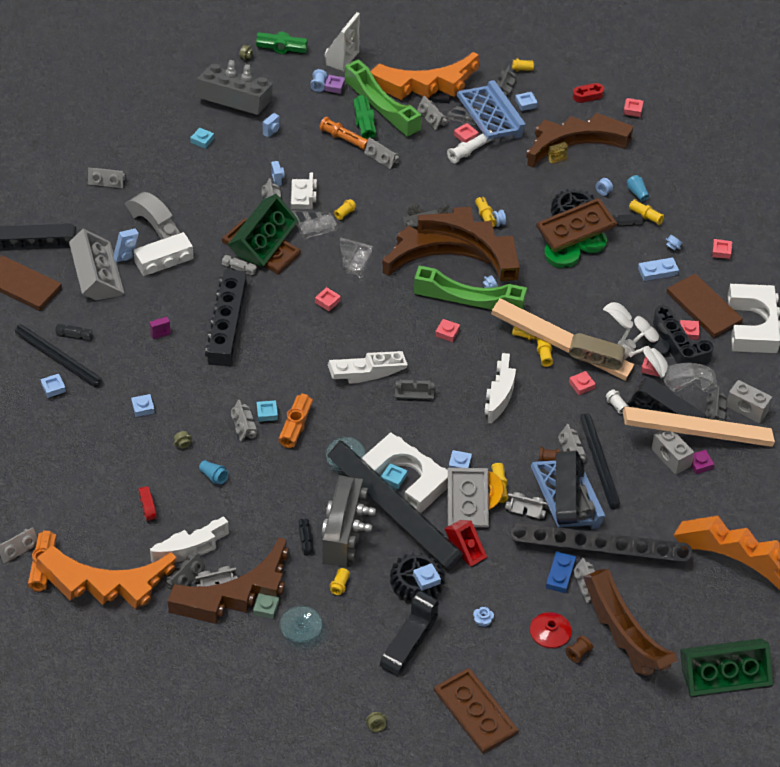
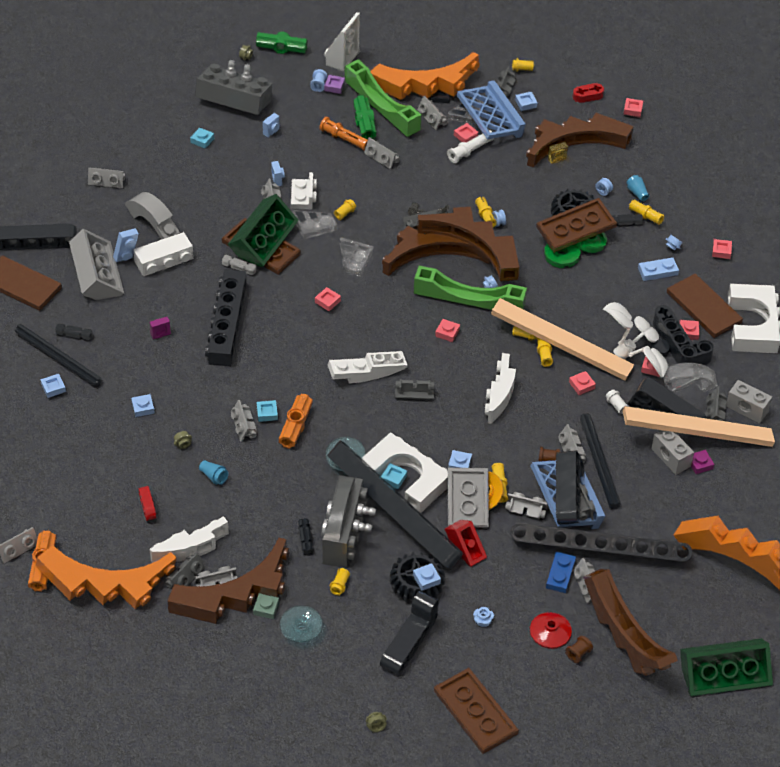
(597, 351): dark tan beam -> none

